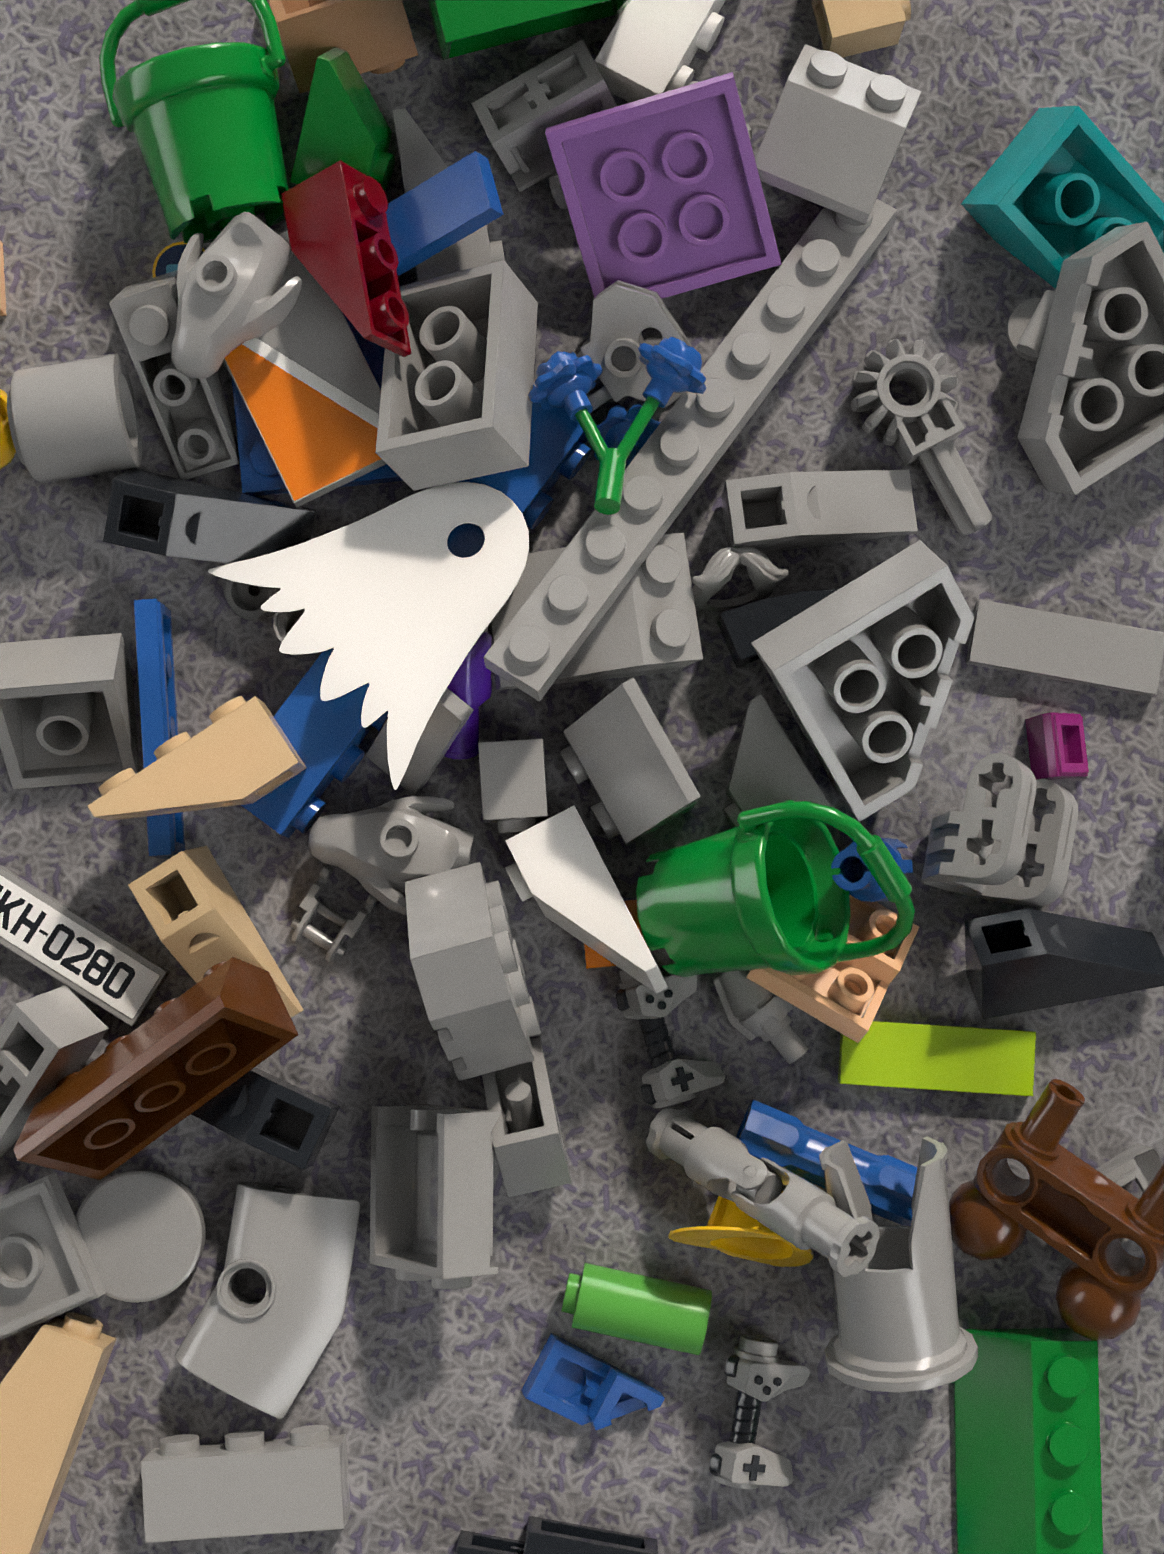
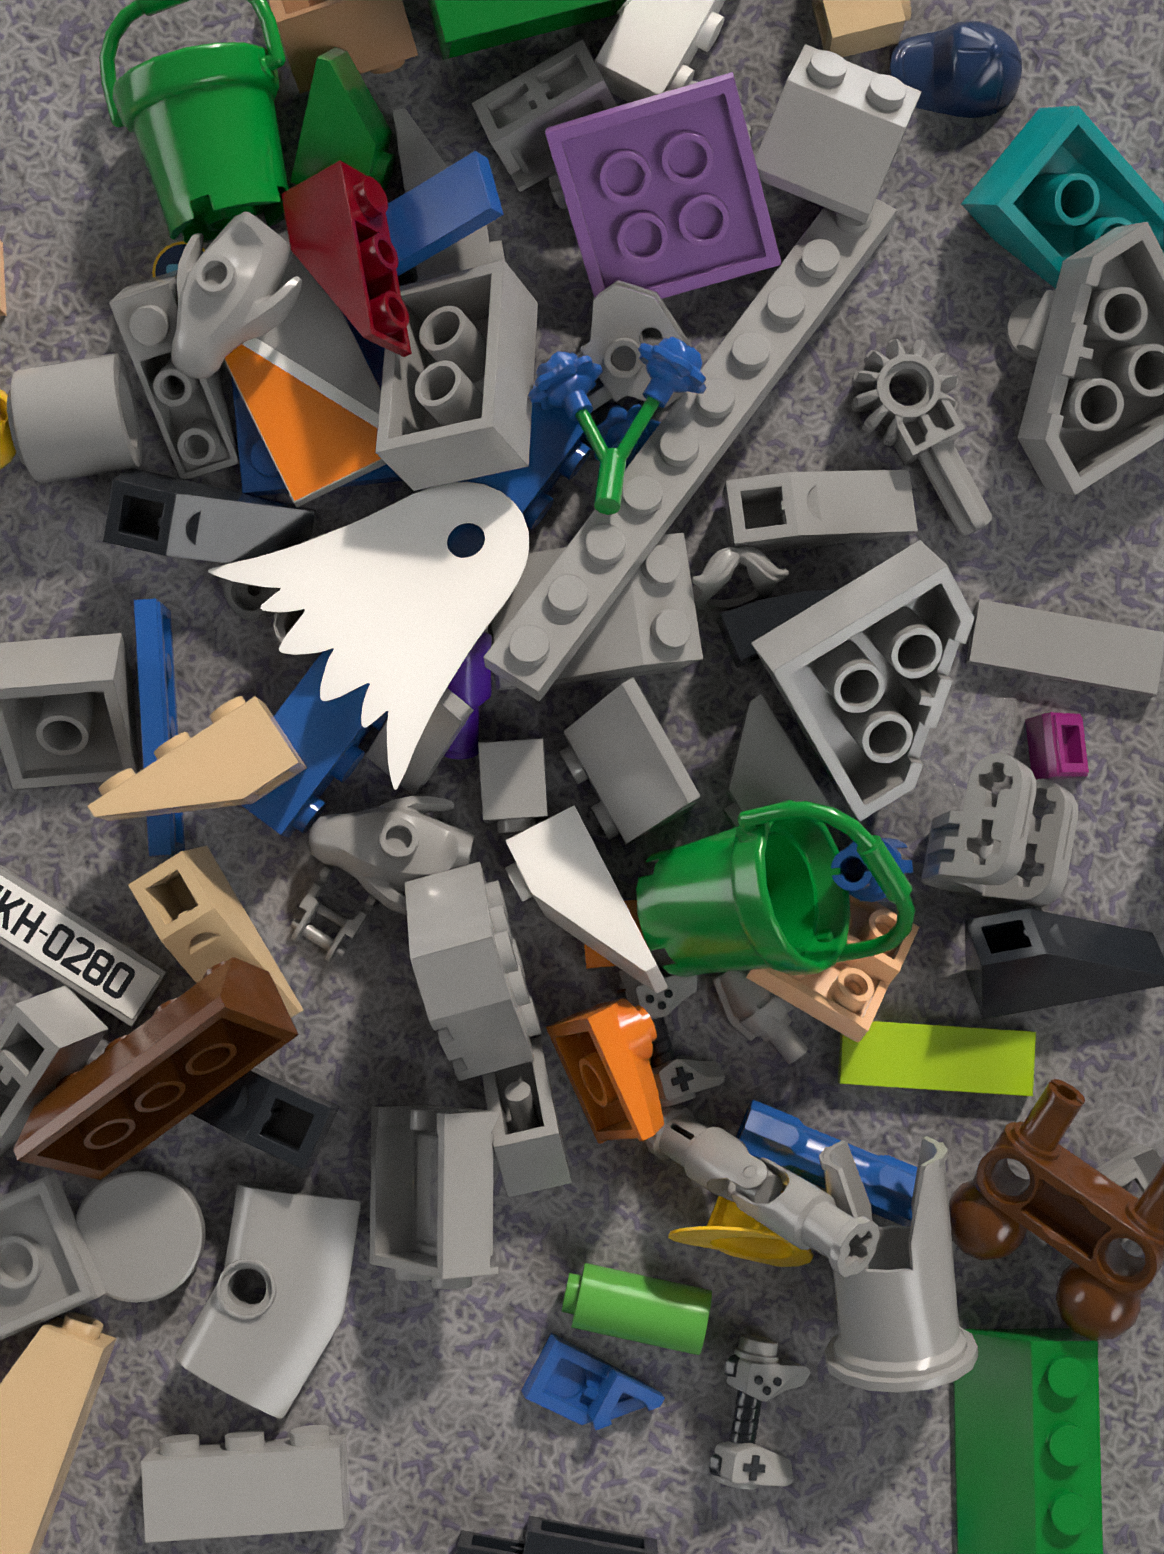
(610, 1068): none -> orange slope
(960, 69): none -> dark blue piece

